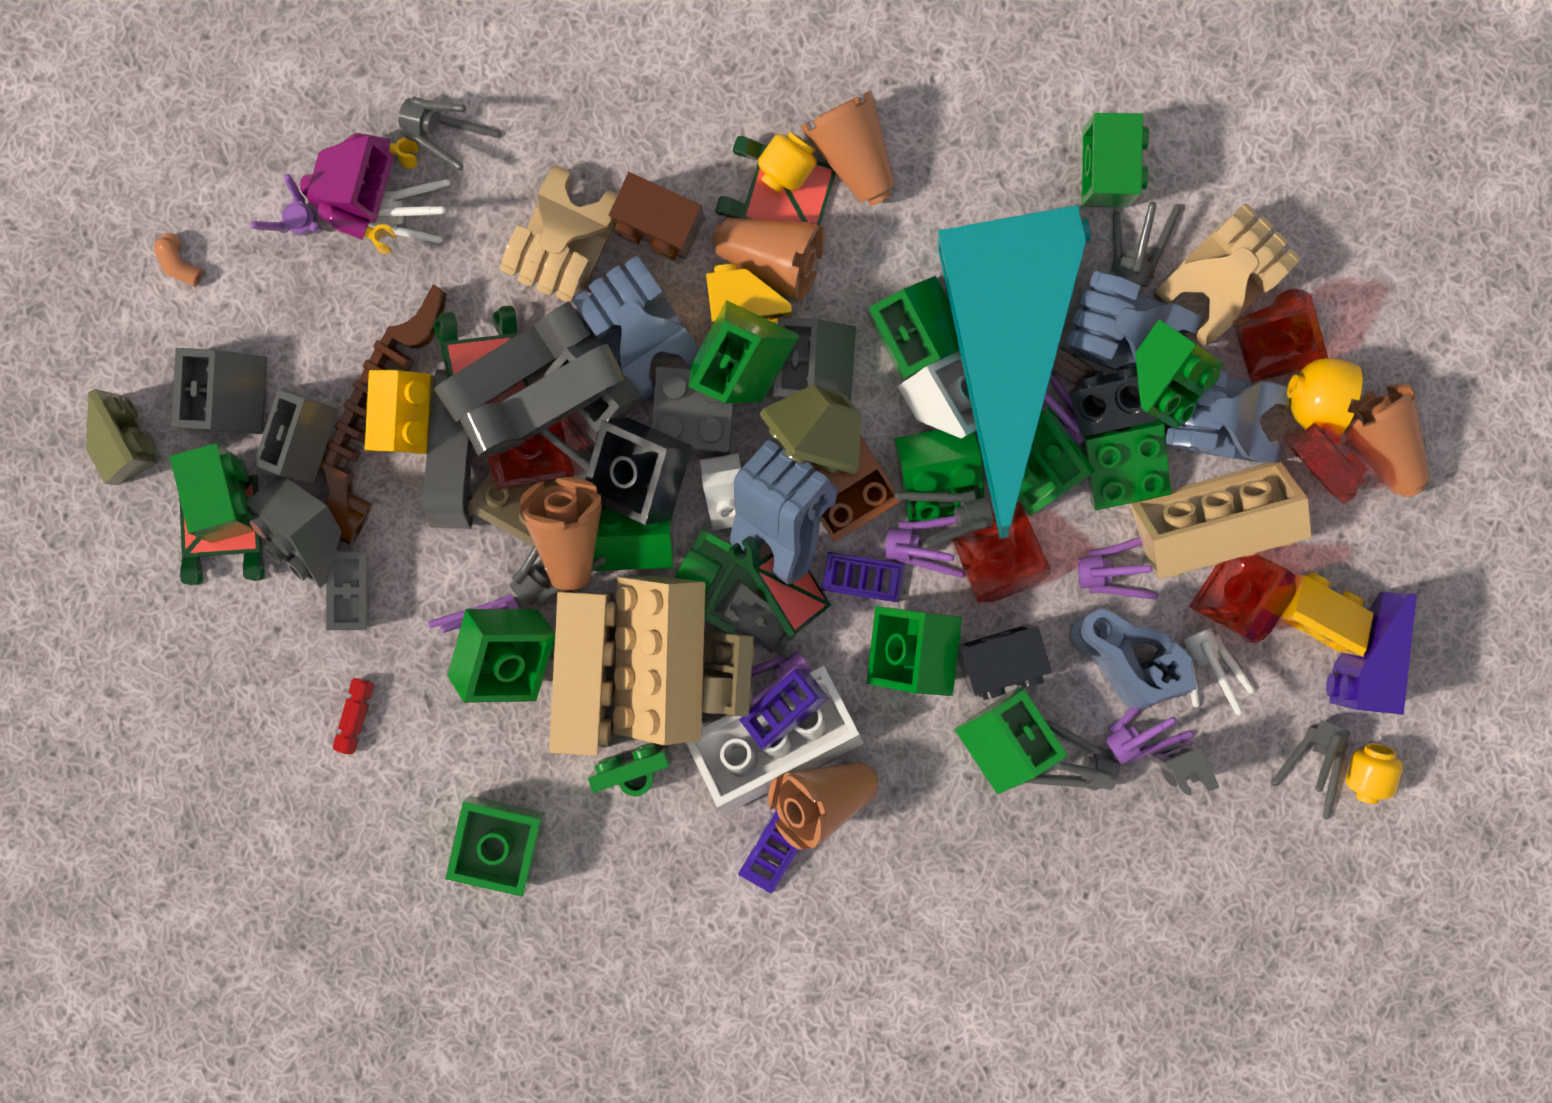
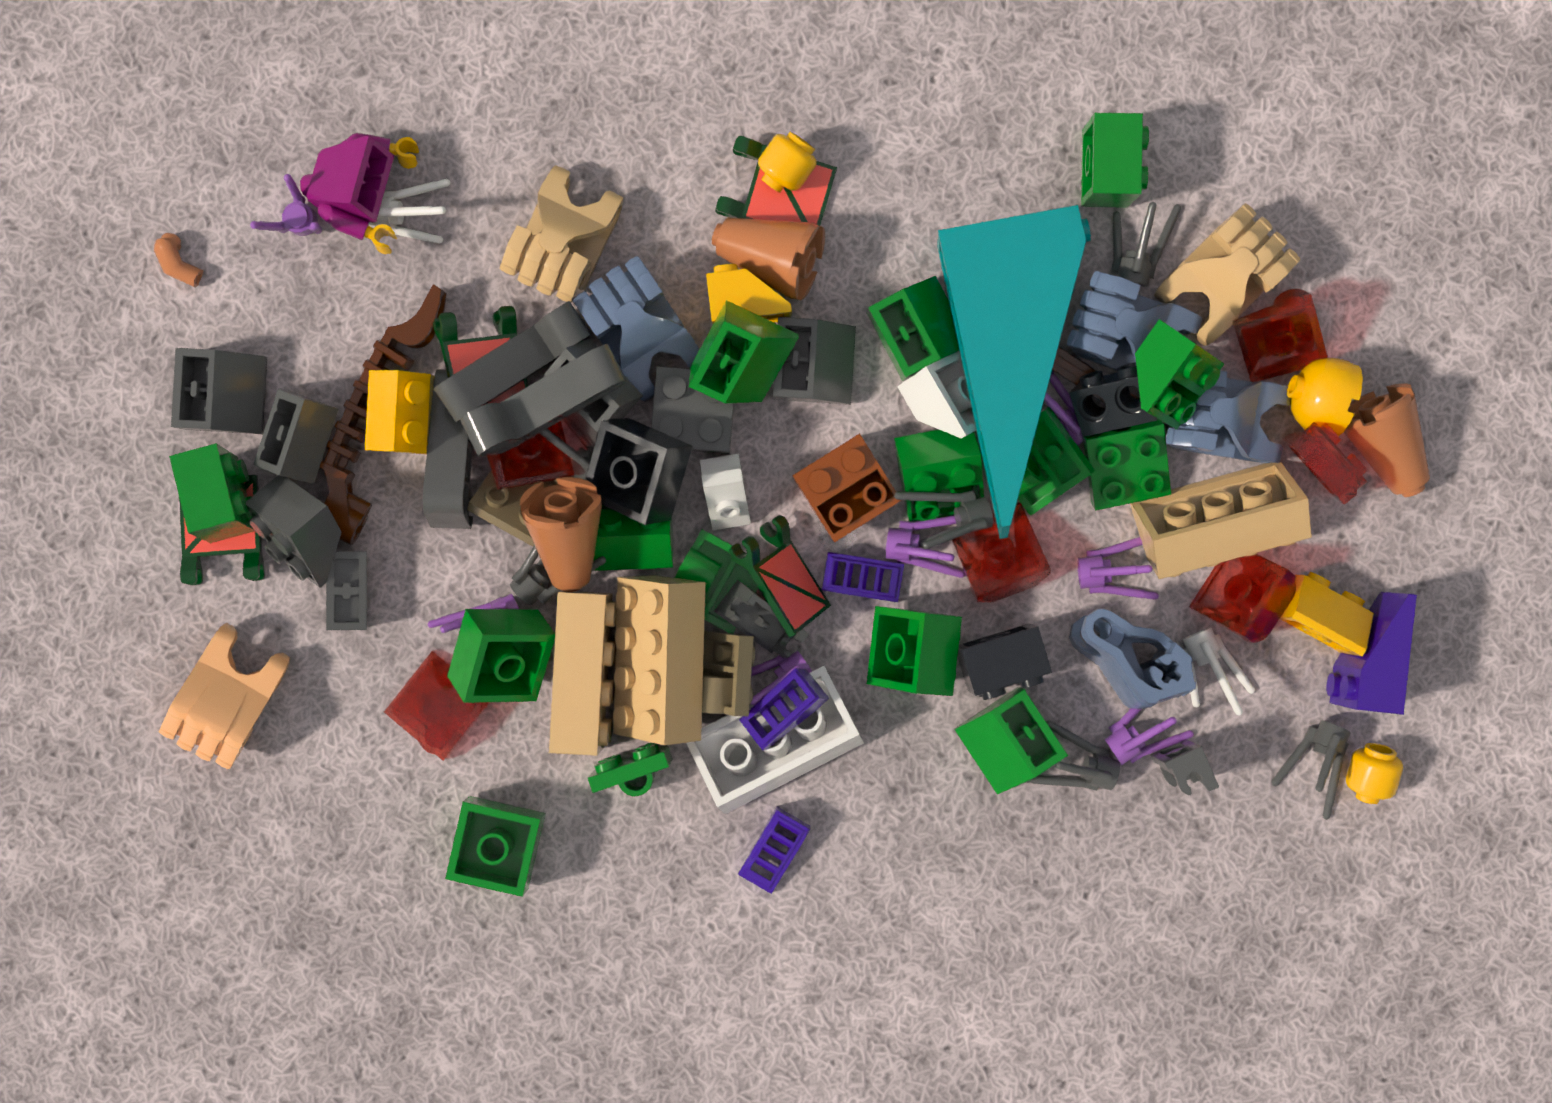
(115, 439): olive slope -> none
(219, 702): none -> light nougat piece
(353, 716): red axle -> none
(420, 118): dark grey plant -> none
(433, 709): none -> clear red slope
(656, 216): reddish brown brick -> none
(781, 506): sand blue piece -> none
(817, 428): olive slope -> none
(820, 801): nougat cone -> none
(855, 147): nougat cone -> none

